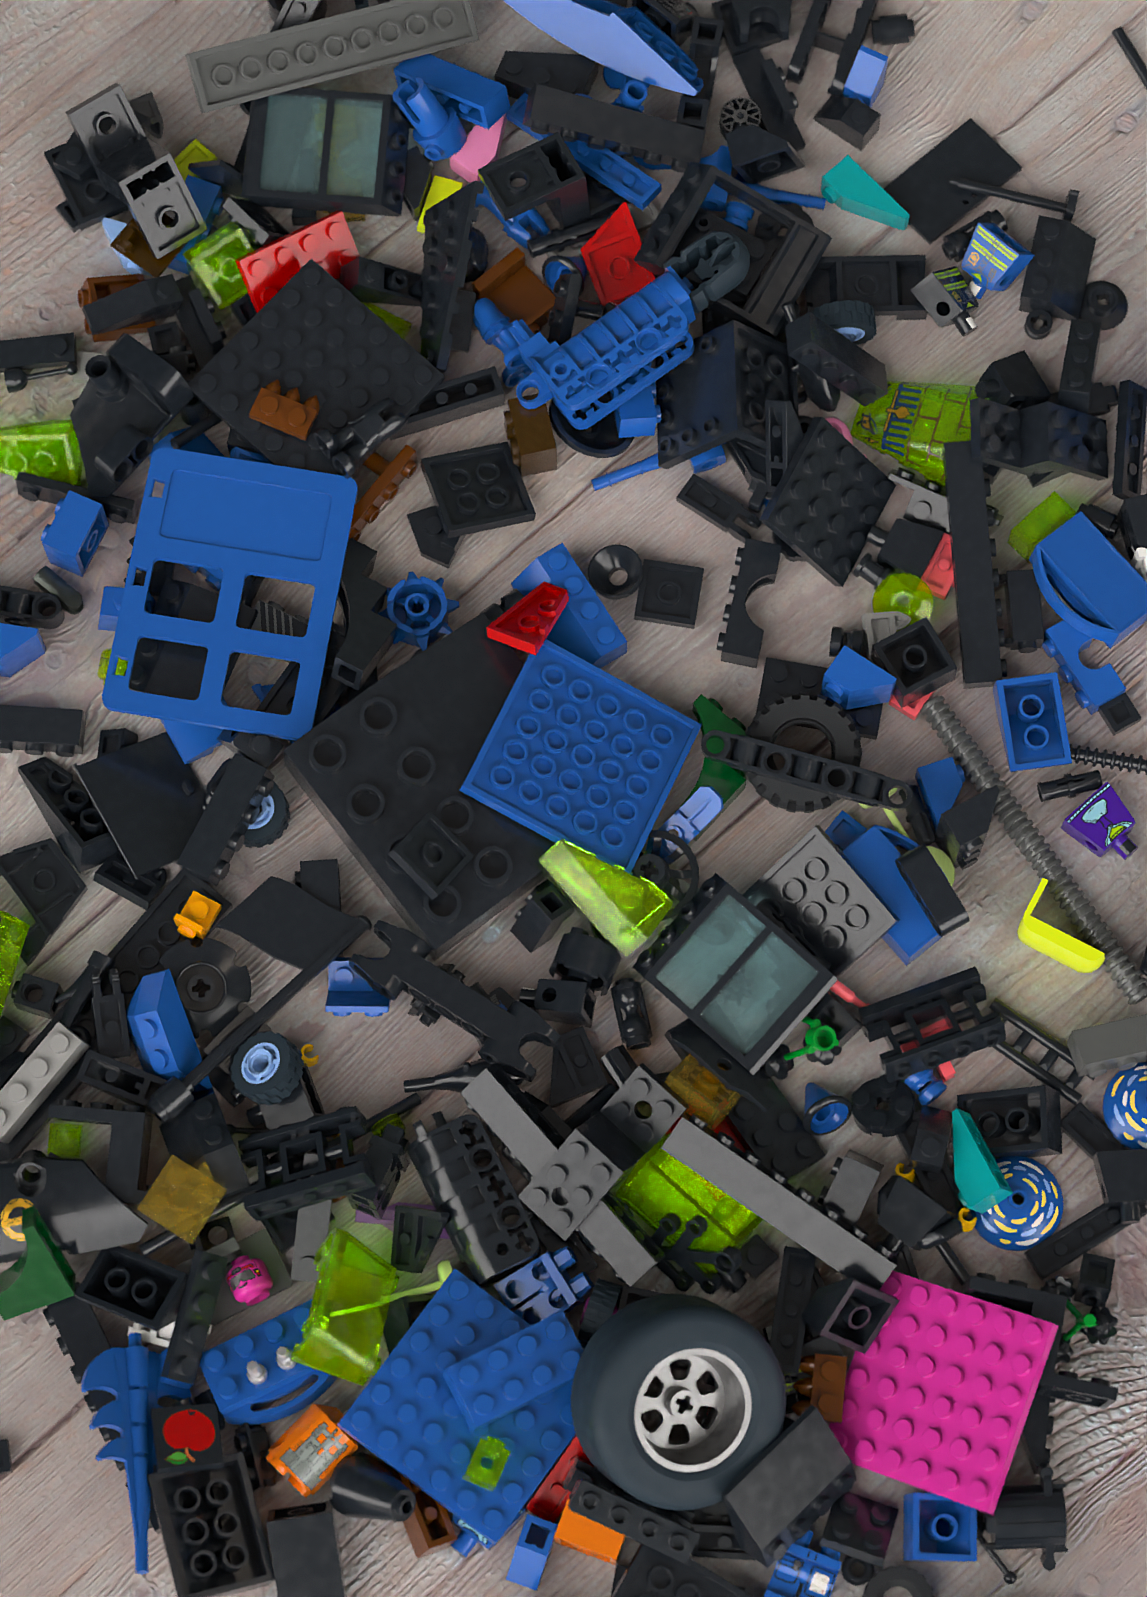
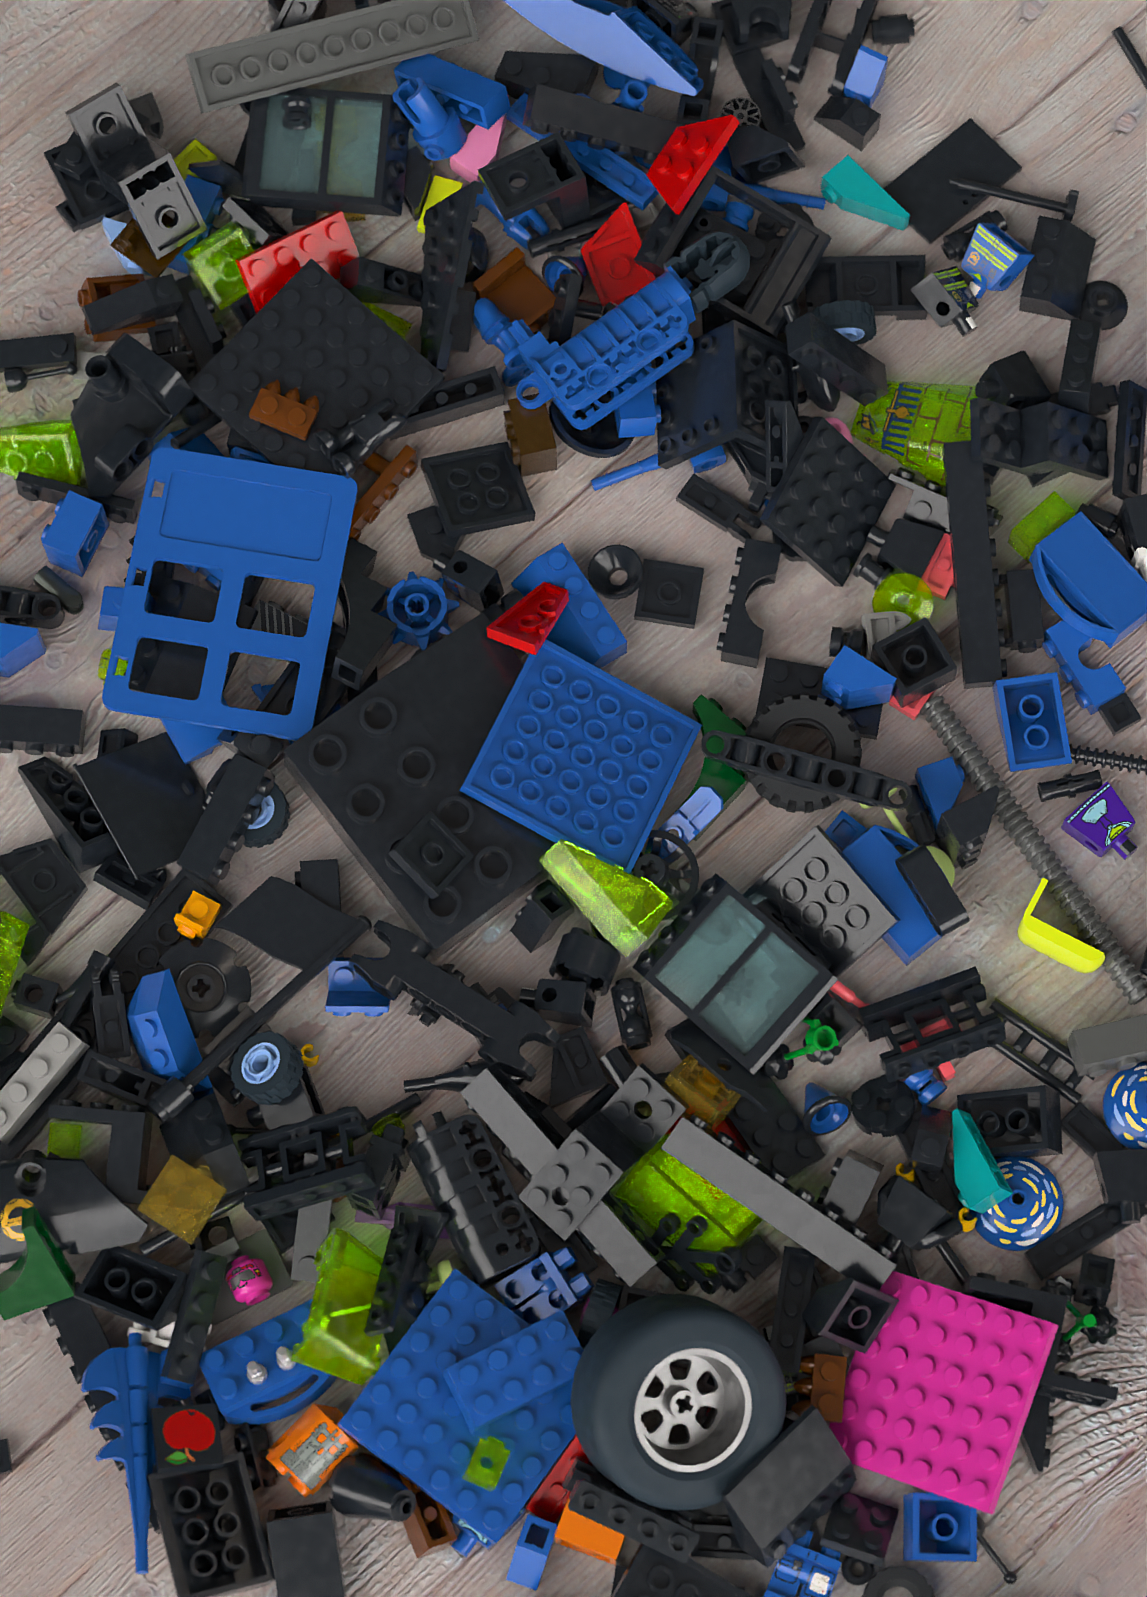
(296, 113): none -> black wheel
(400, 1283): none -> black bracket
(470, 579): none -> black torso
(688, 158): none -> red wing
(1030, 1518): black container -> none
(1033, 317): black bush -> none

